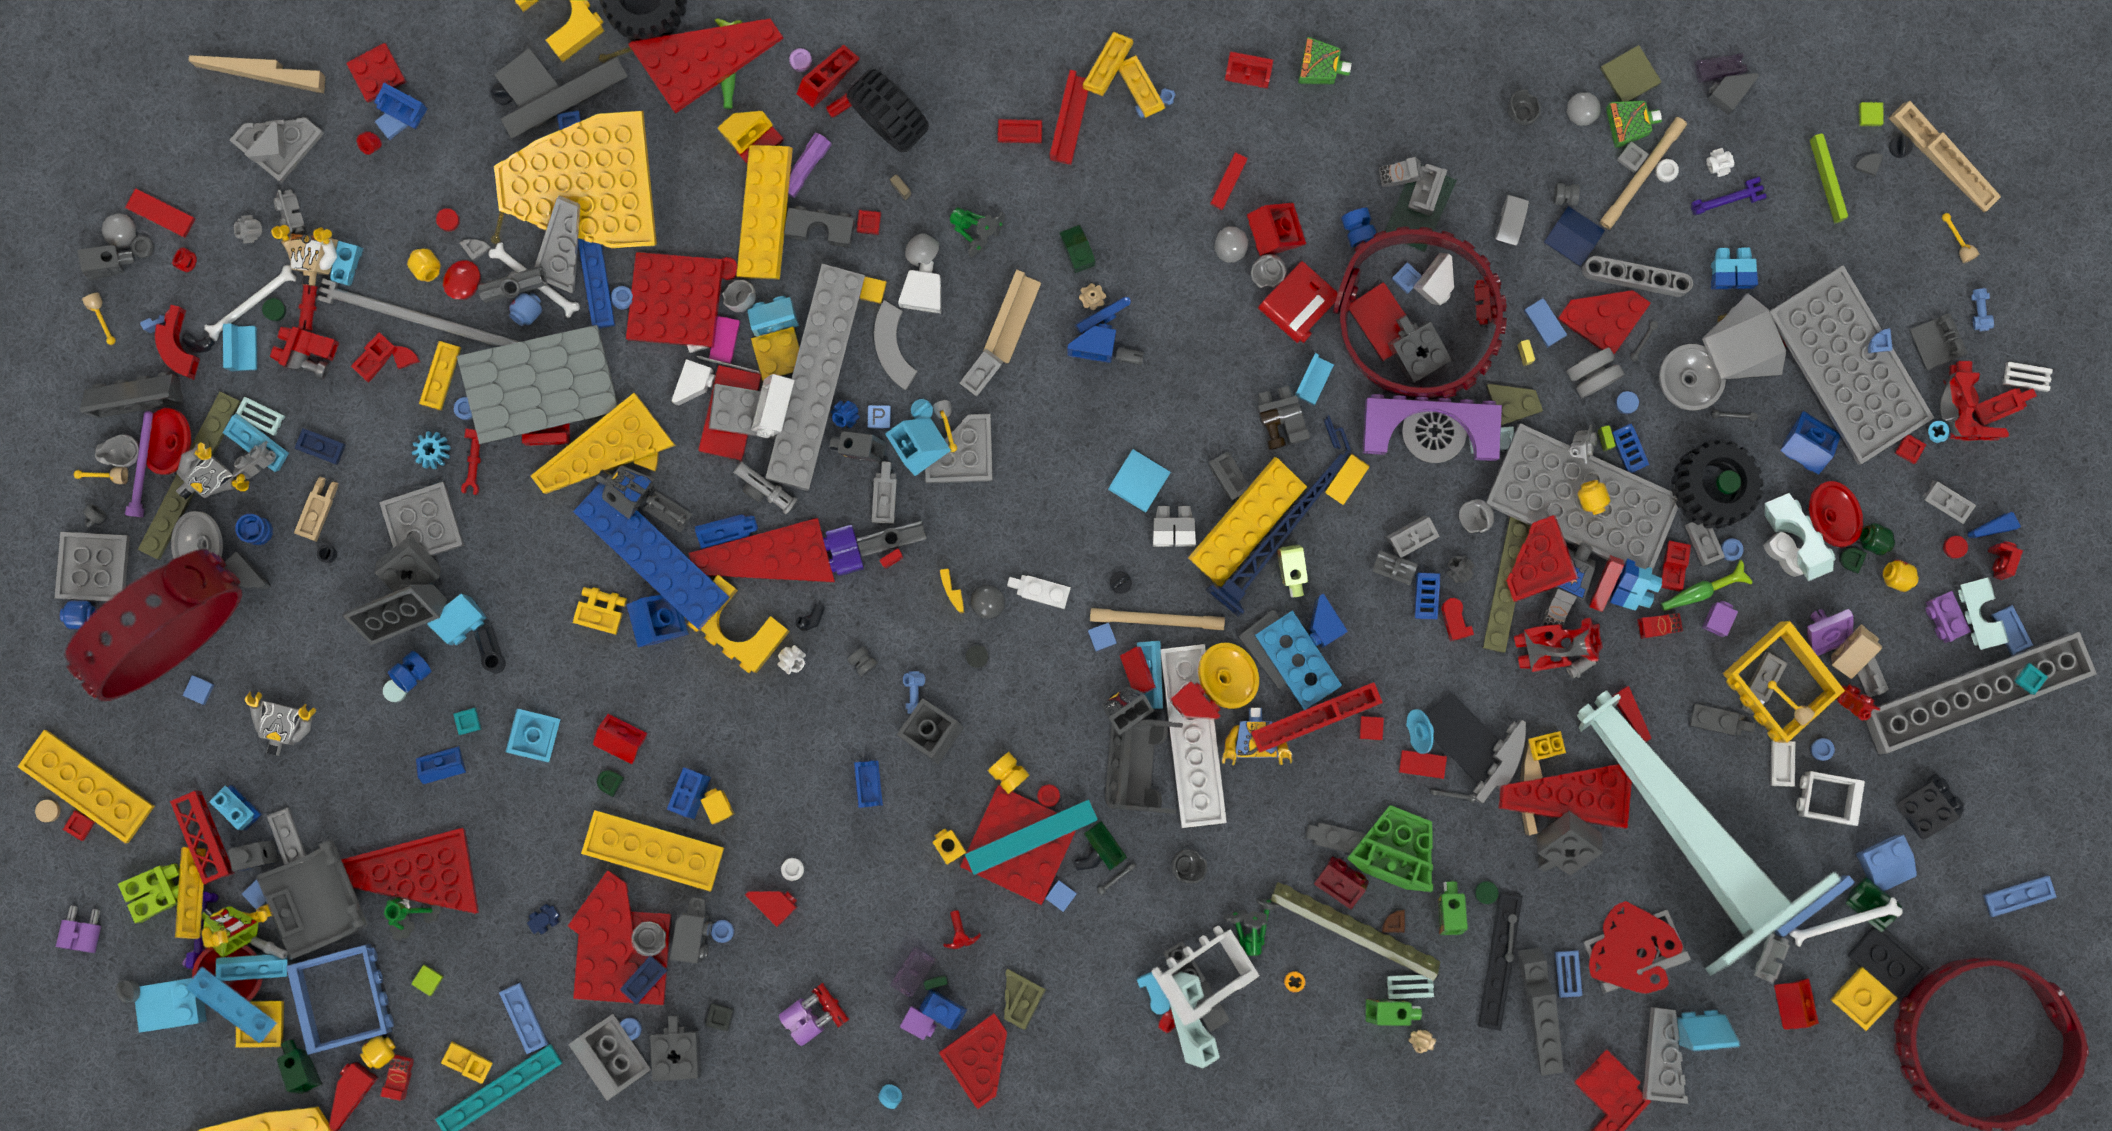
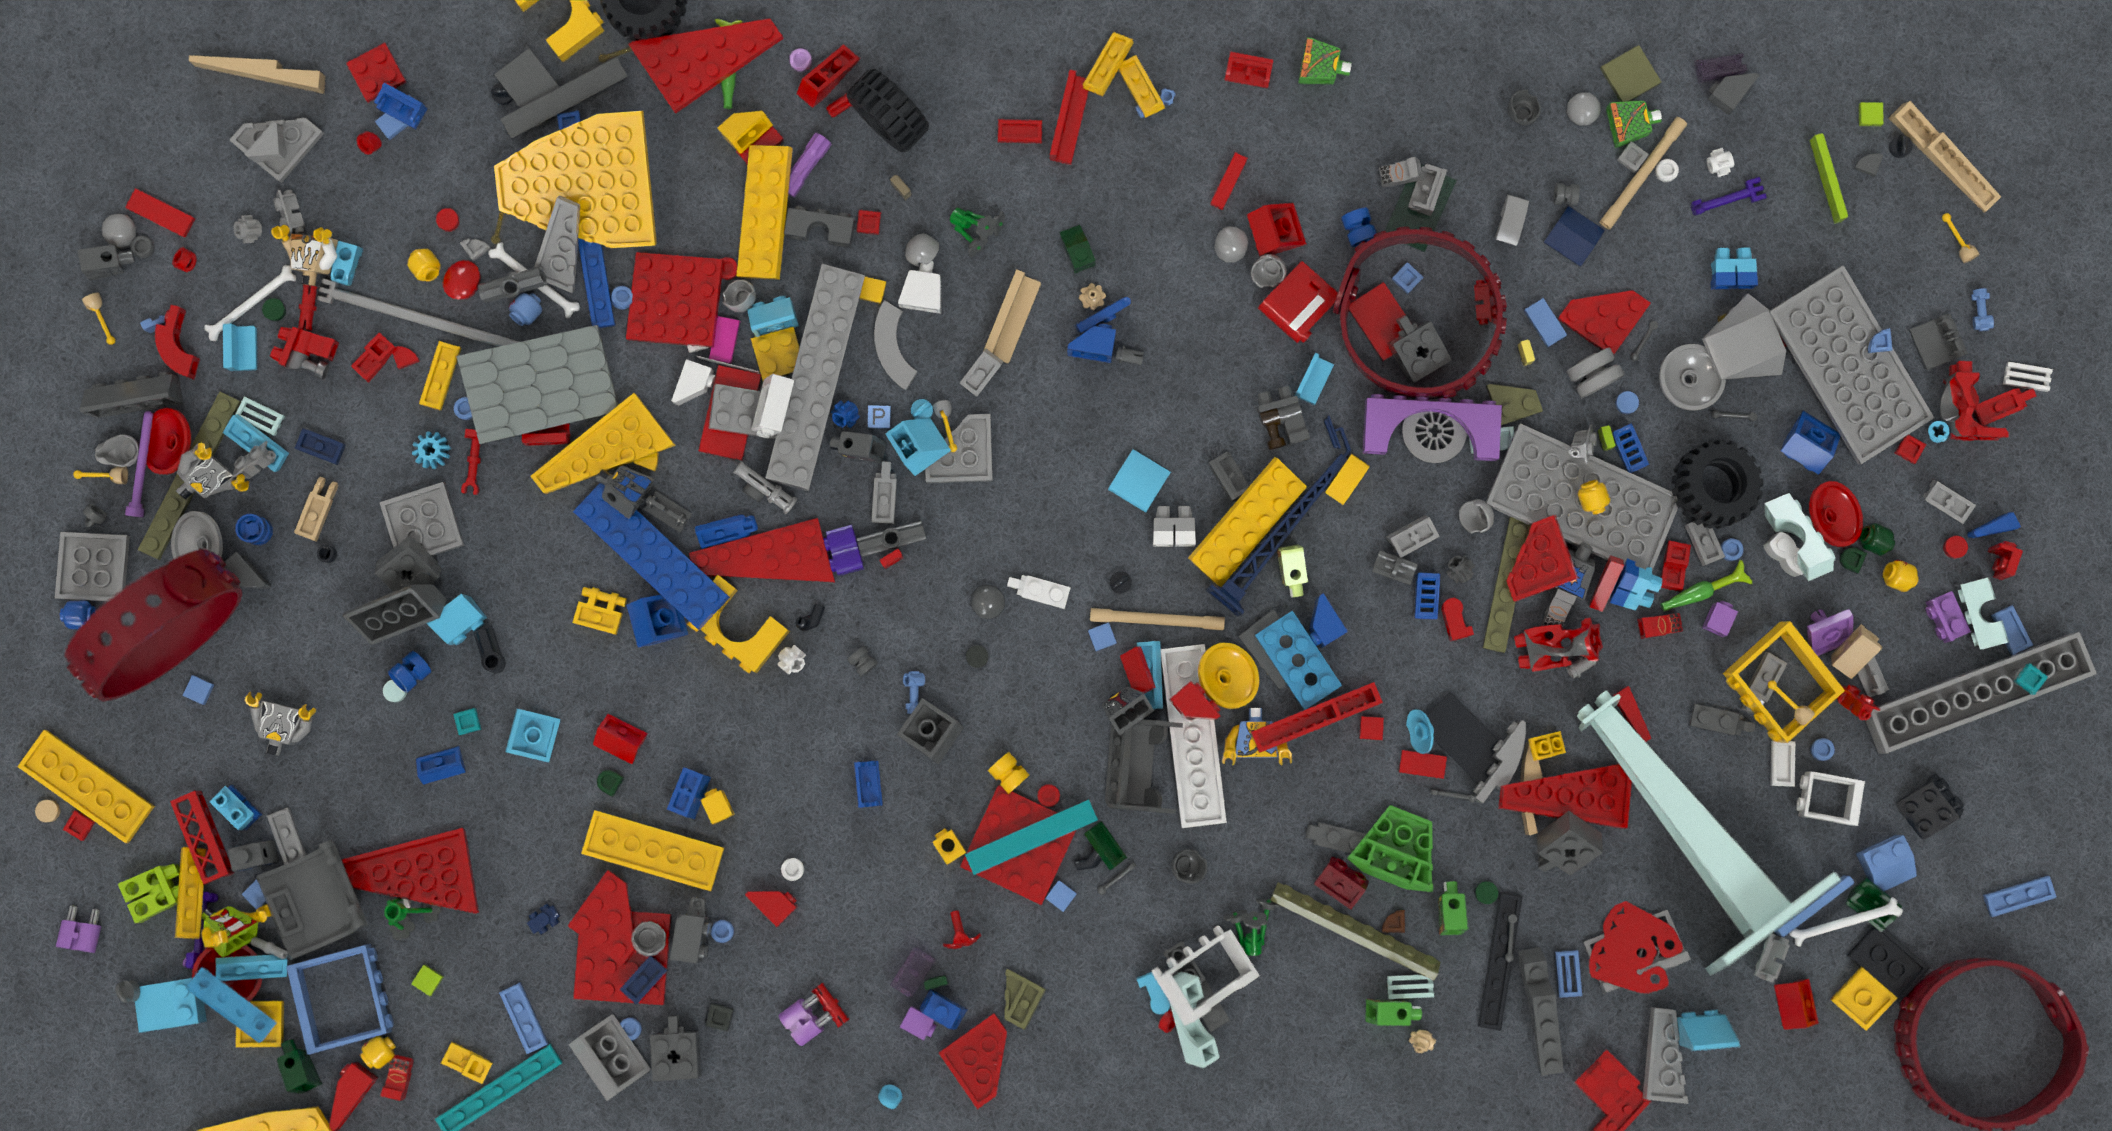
(198, 346): black arm -> none
(956, 595): yellow slope -> none
(1295, 974): light orange bush -> none
(1437, 280): white slope -> none
(1647, 273): light grey beam -> none
(1728, 482): dark green tile -> none

